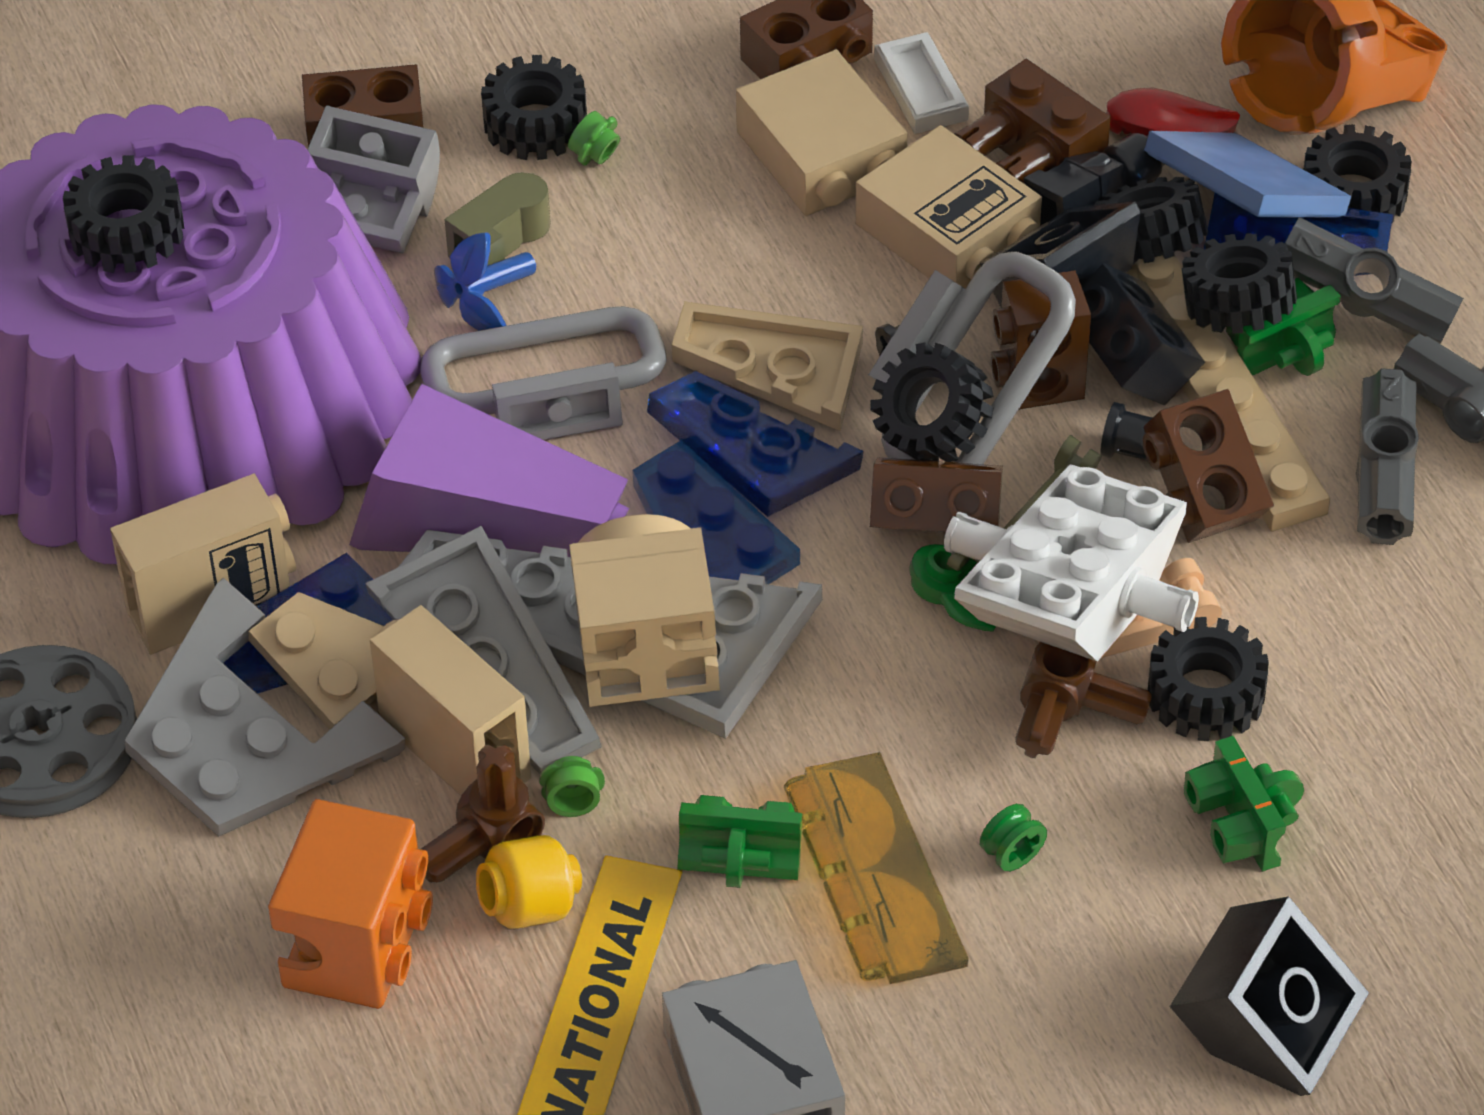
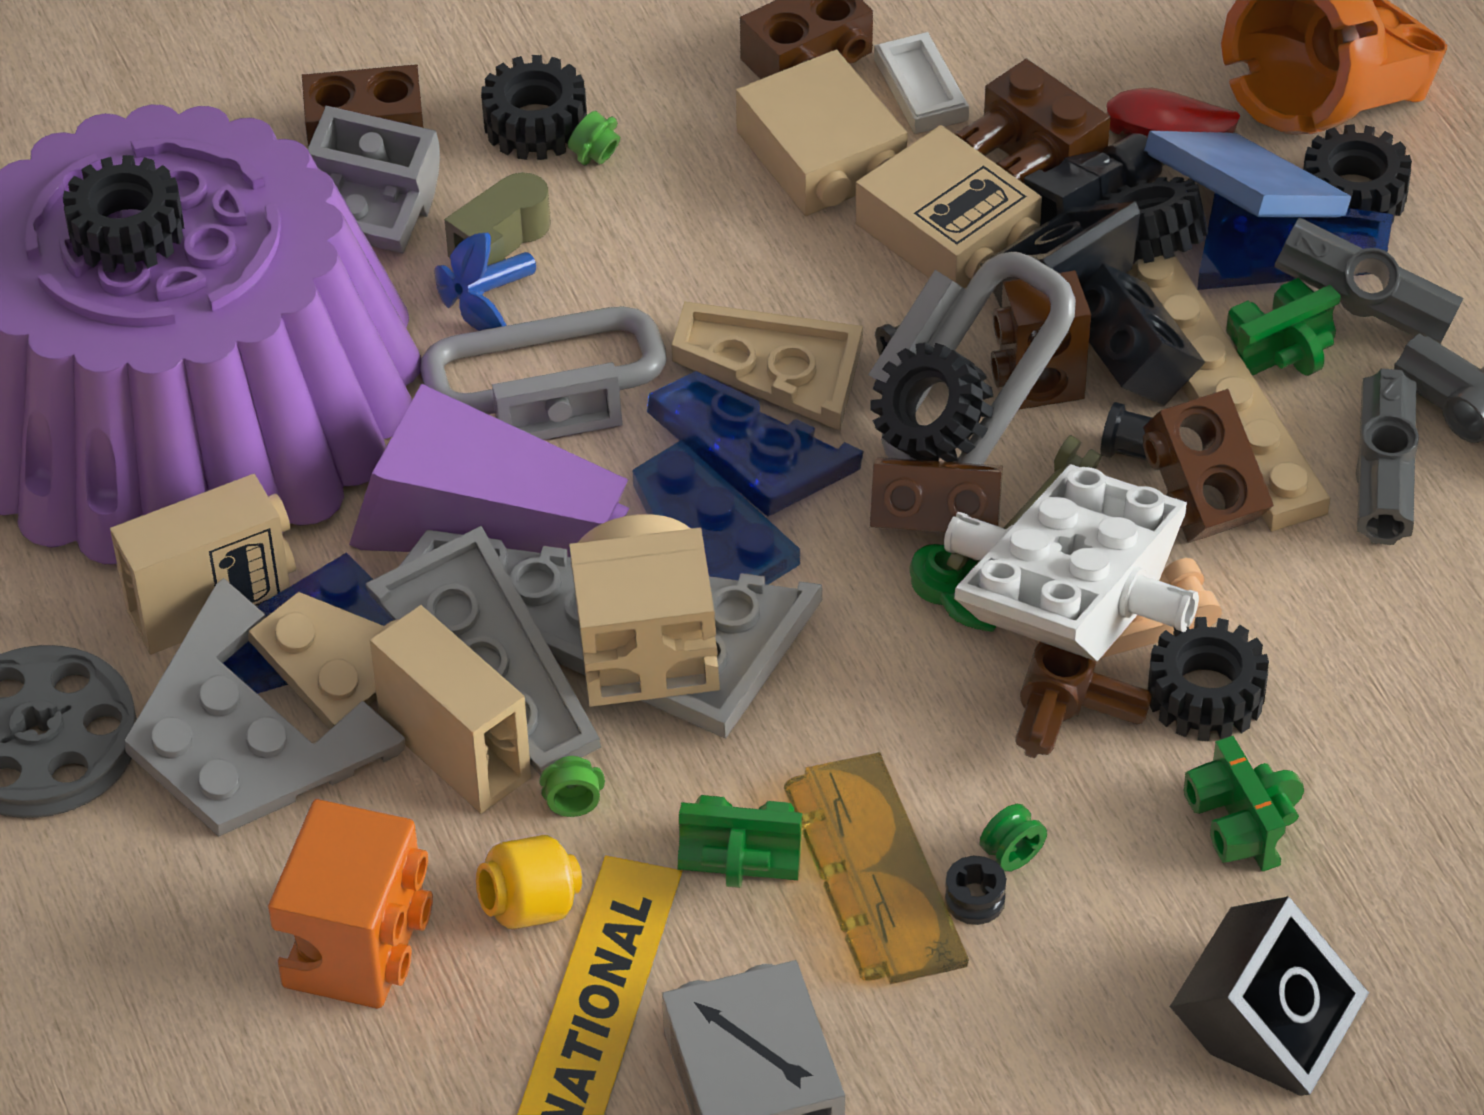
(487, 814): reddish brown axle -> none
(992, 883): none -> black bush
(1239, 283): black tyre -> none

